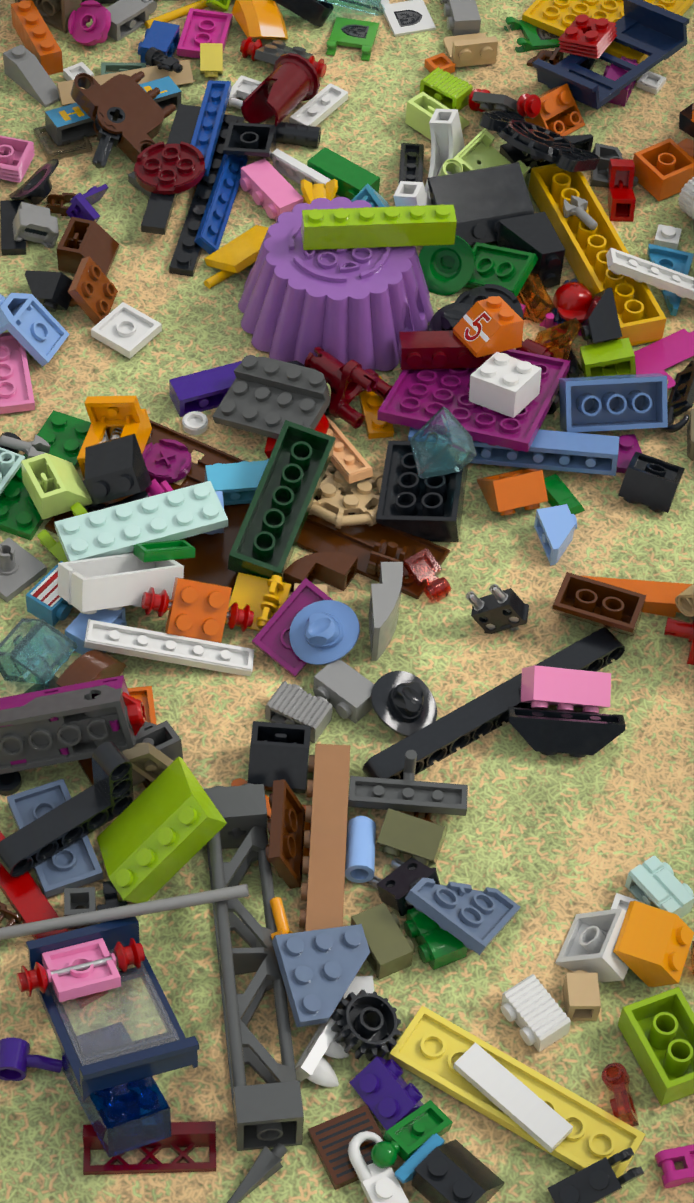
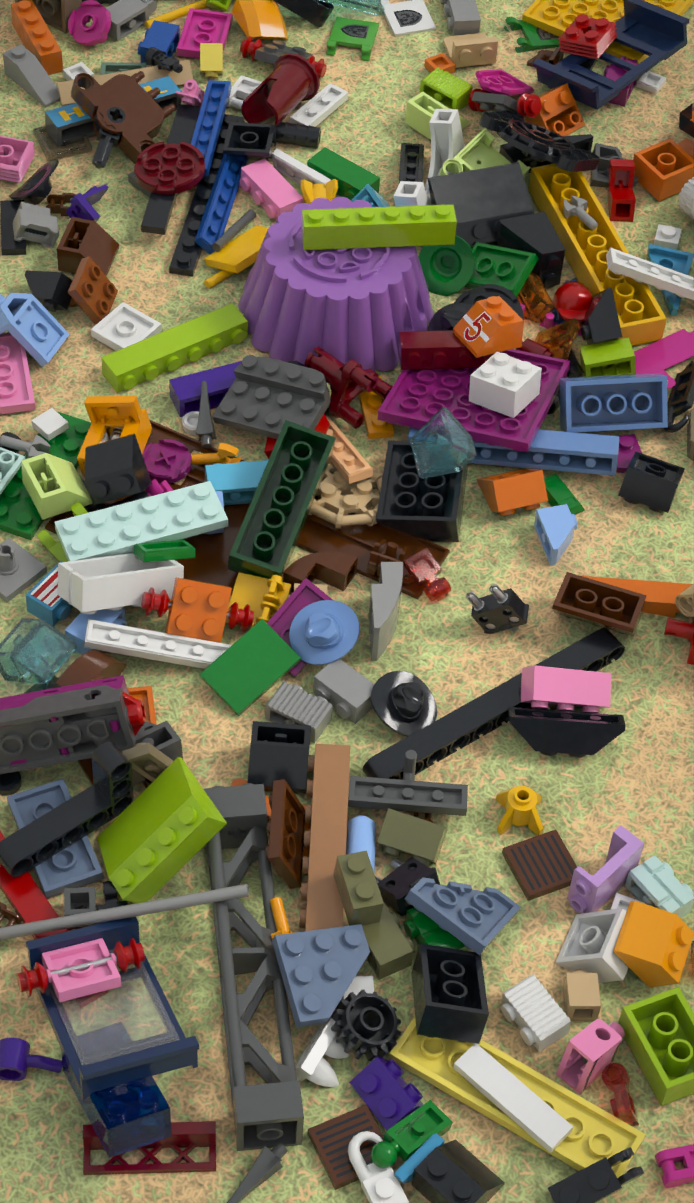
(50, 424): none -> white tile
(174, 348): none -> lime brick
(191, 93): none -> bright pink hinge
(205, 426): none -> dark grey piece
(220, 457): none -> light orange bar
(234, 230): none -> dark grey bar
(250, 667): none -> green tile
(358, 888): none -> olive piece
(449, 994): none -> black brick
(501, 82): none -> dark pink tile
(520, 809): none -> yellow brick
(540, 864): none -> reddish brown tile
(591, 892): none -> lavender panel
(595, 1043): none -> bright pink torso

